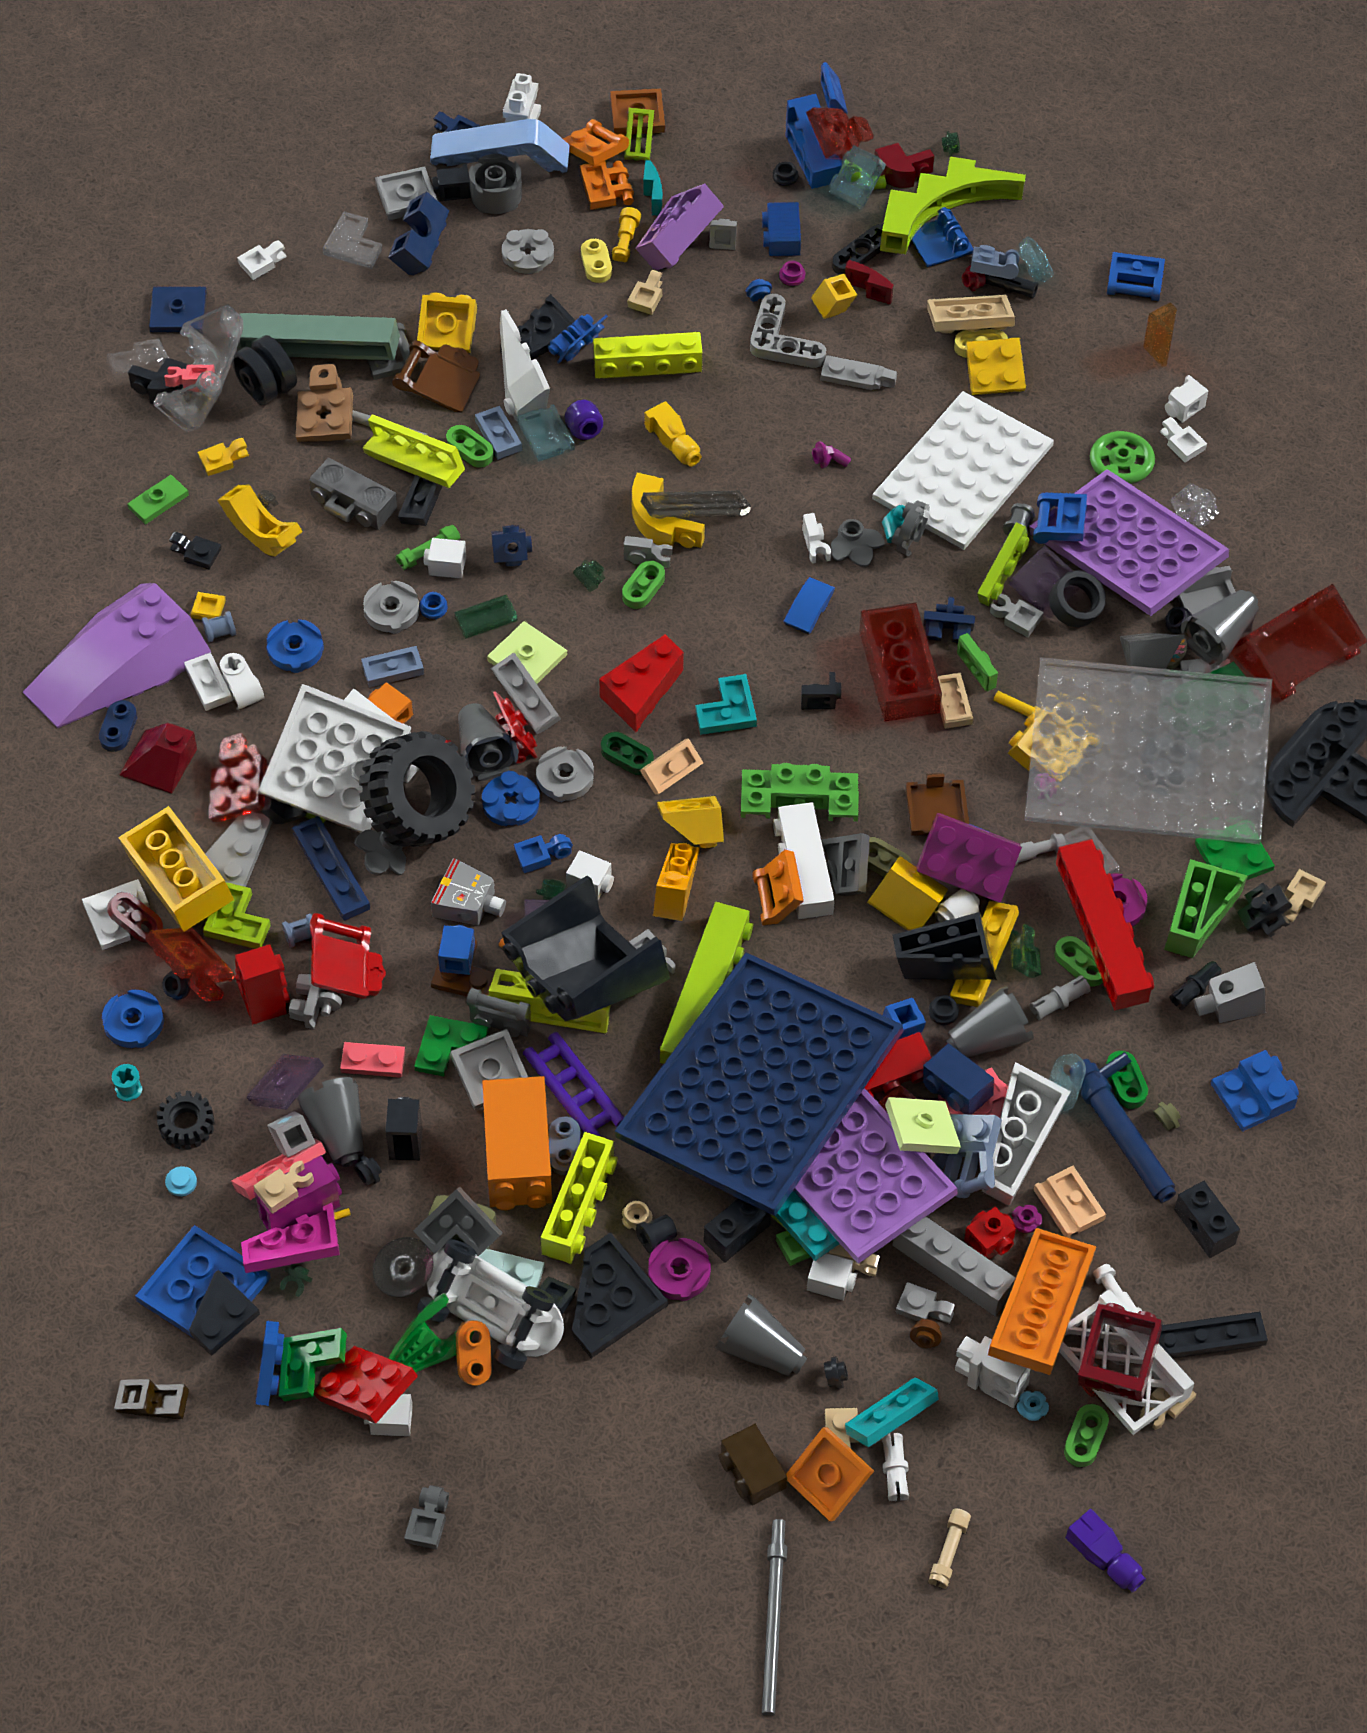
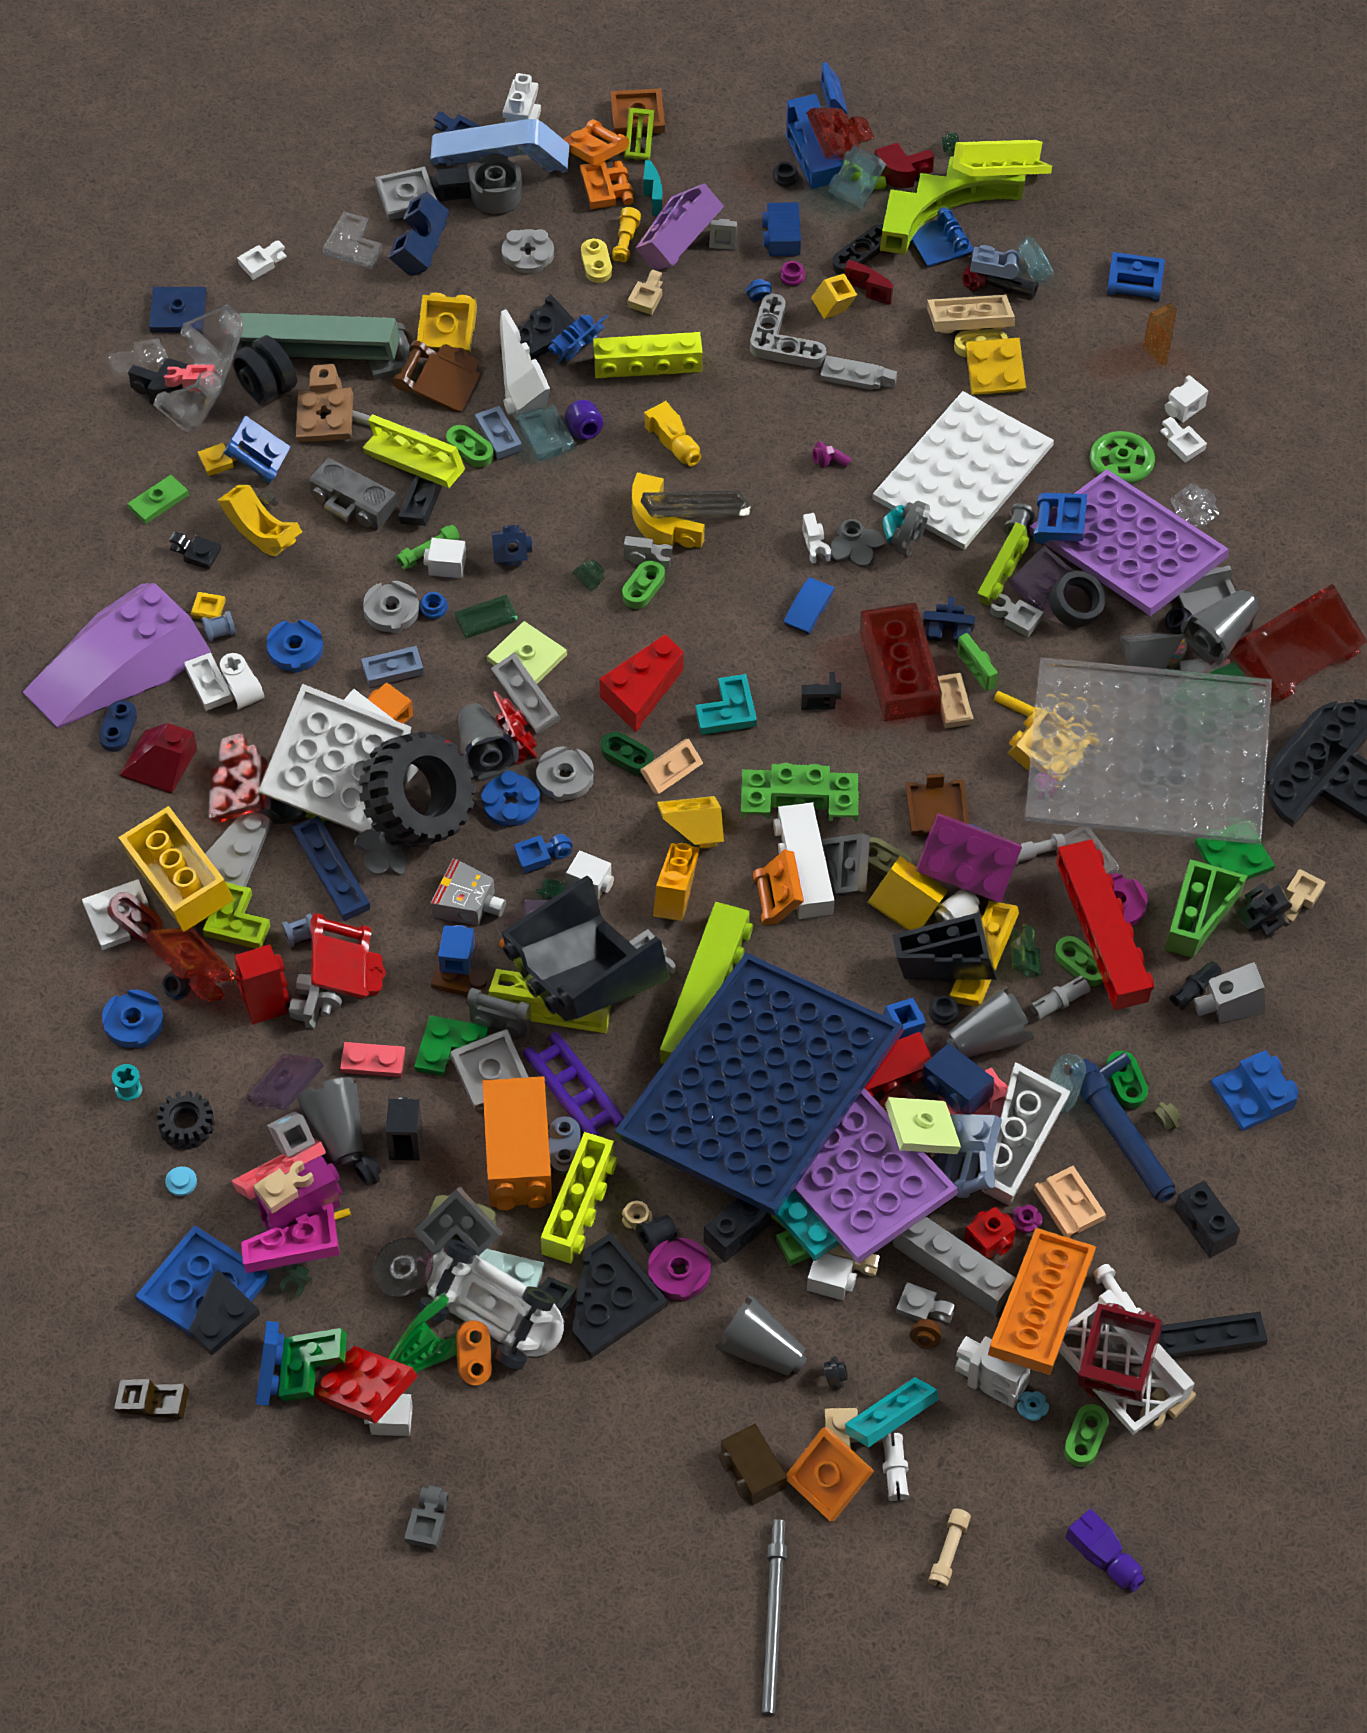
(259, 444): none -> plate
(999, 158): none -> neon yellow fence

